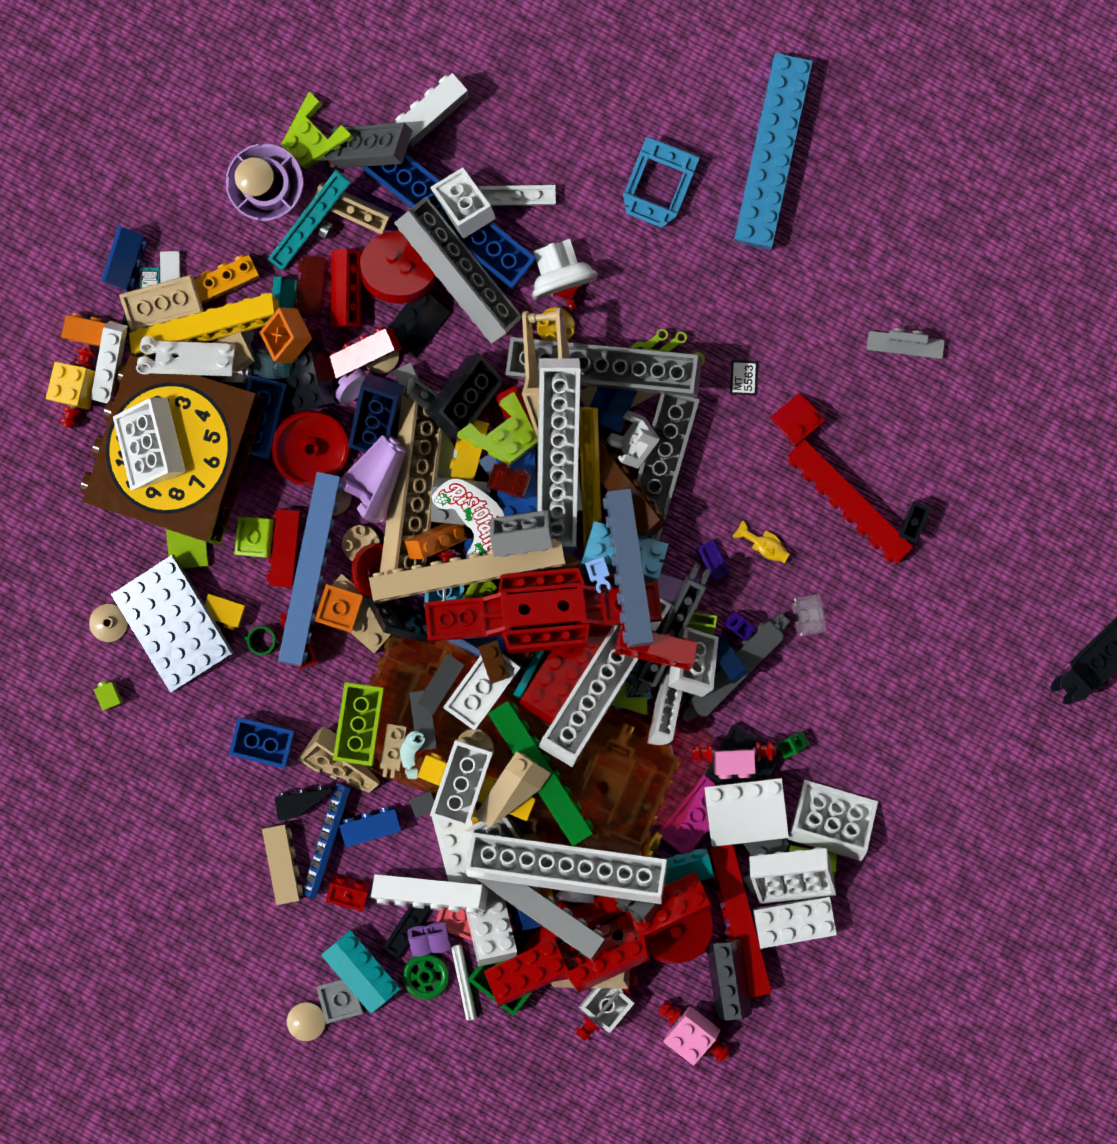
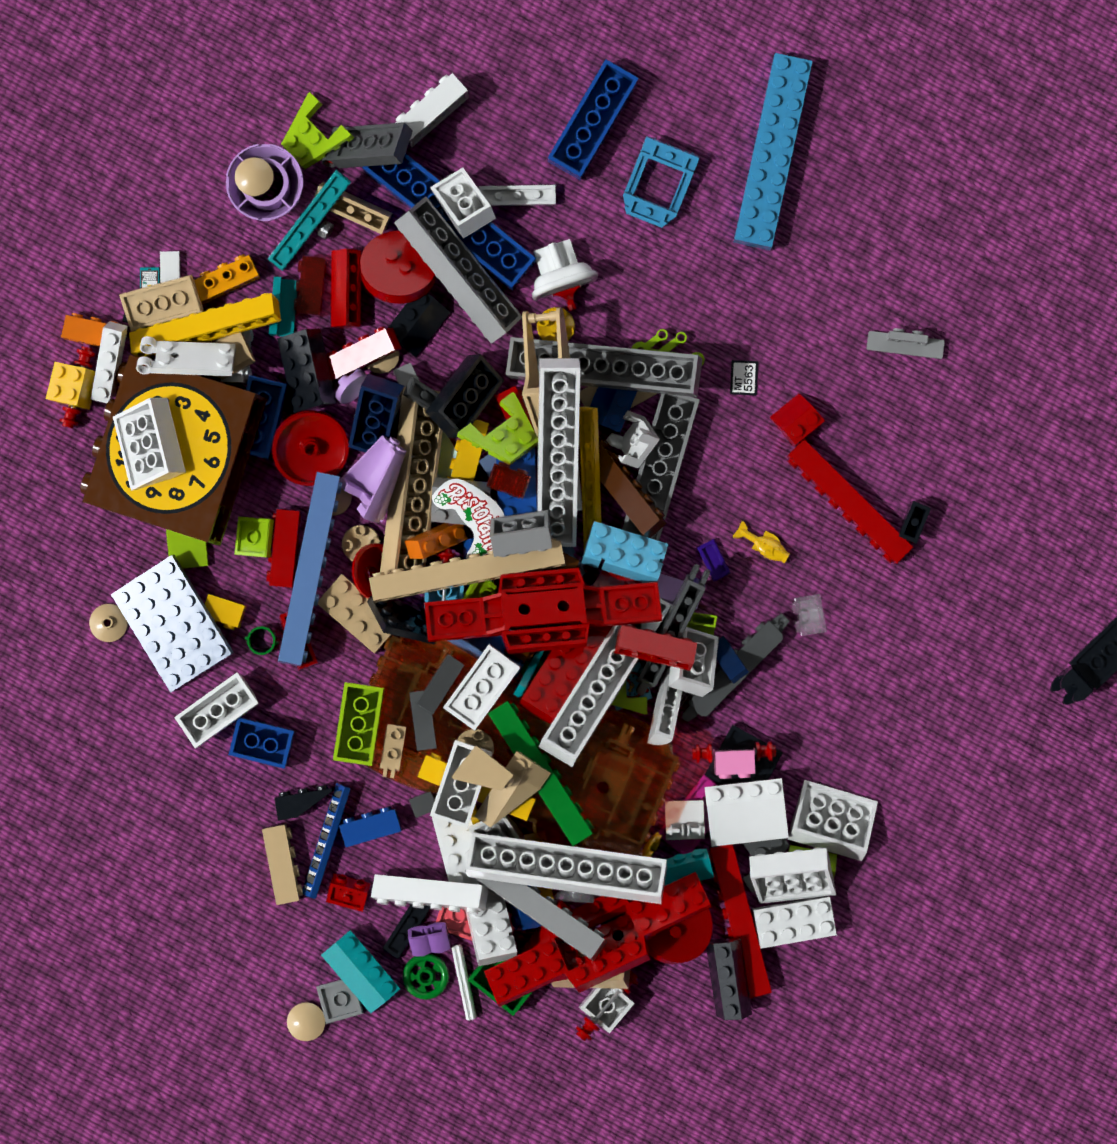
(108, 695): lime brick -> none
(124, 259): blue slope -> none
(217, 710): none -> white slope
(266, 367): clear light blue brick -> none
(285, 335): orange brick -> none
(319, 756): tan wedge -> none
(338, 608): orange plate -> none
(410, 746): light aqua arm -> none
(483, 770): none -> tan slope
(493, 661): reddish brown plate -> none
(593, 119): none -> blue brick
(598, 572): light blue plate -> none
(628, 567): sand blue brick -> none
(640, 910): dark grey piece -> none
(684, 820): none -> hinge
(692, 1034): bright pink brick -> none
(739, 626): dark purple leg -> none
(793, 744): green leg -> none

